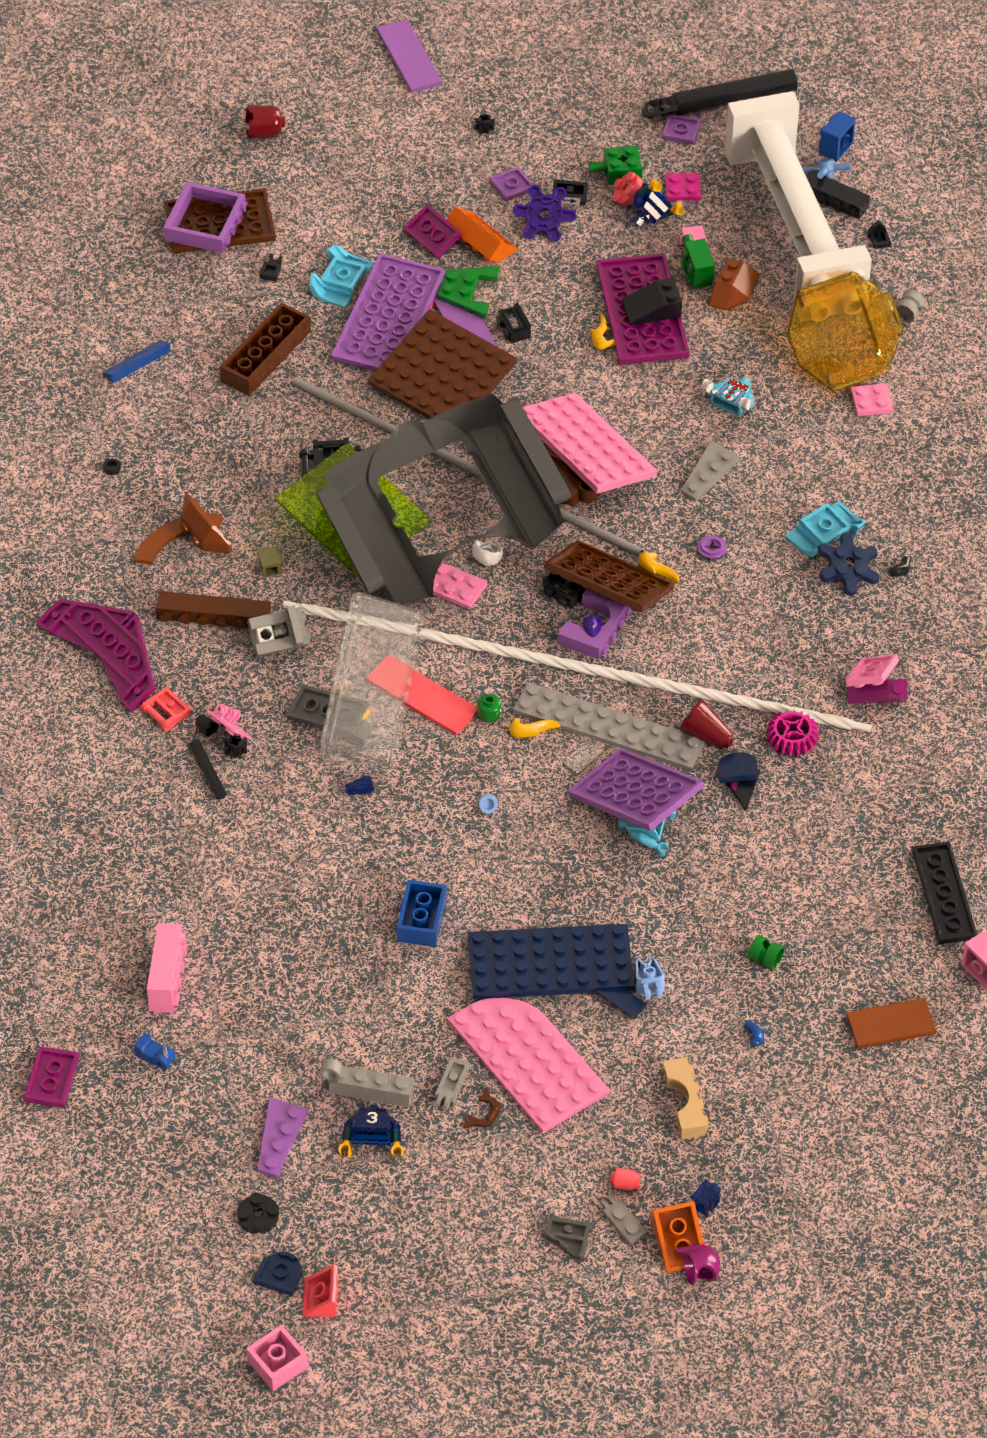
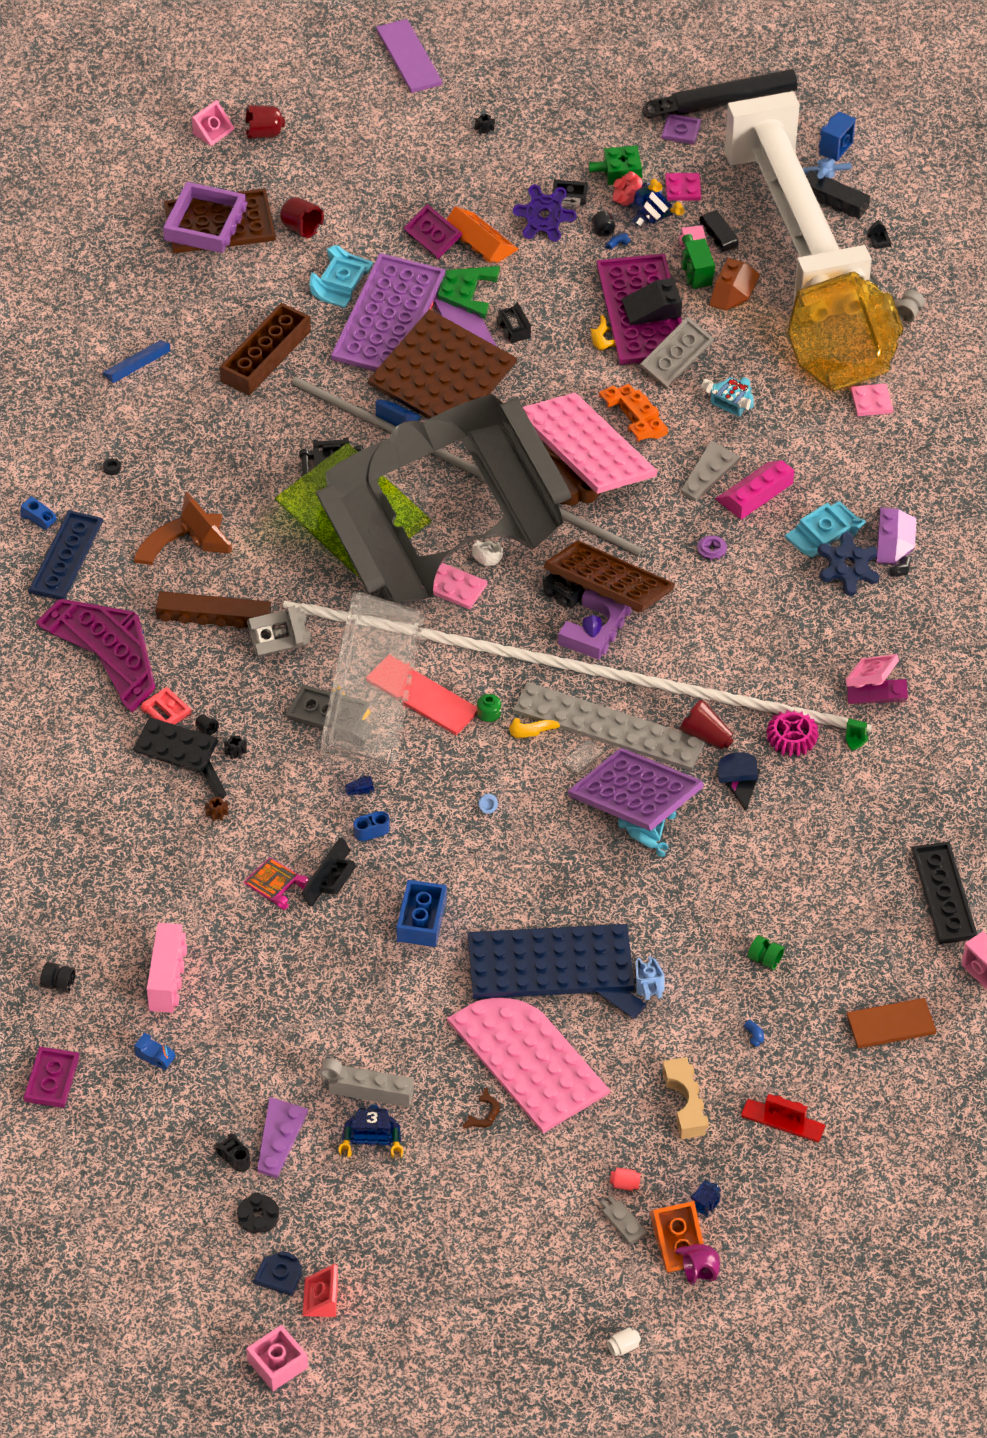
(37, 513): none -> blue leg
(54, 976): none -> black wheel
(66, 555): none -> dark blue tile
(175, 745): none -> black plate
(211, 124): none -> bright pink slope
(216, 808): none -> reddish brown gear
(228, 716): bright pink hinge -> none
(233, 1150): none -> black piece
(270, 561): olive brick -> none
(271, 269): black plate -> none
(273, 880): none -> flag
(301, 216): none -> dark red cylinder
(331, 873): none -> black bracket
(371, 825): none -> blue beam
(394, 413): none -> blue slope
(451, 1082): light grey hinge -> none
(511, 183): medium lavender tile -> none
(569, 1235): dark grey wing -> none
(603, 223): none -> black head
(616, 240): none -> blue arm
(623, 1342): none -> white brick
(638, 409): none -> orange bracket
(647, 562): yellow piece -> none
(677, 352): none -> light grey plate
(719, 230): none -> black beam
(757, 488): none -> dark pink slope
(785, 1116): none -> red bracket
(856, 734): none -> green tile
(895, 535): none -> medium lavender wedge

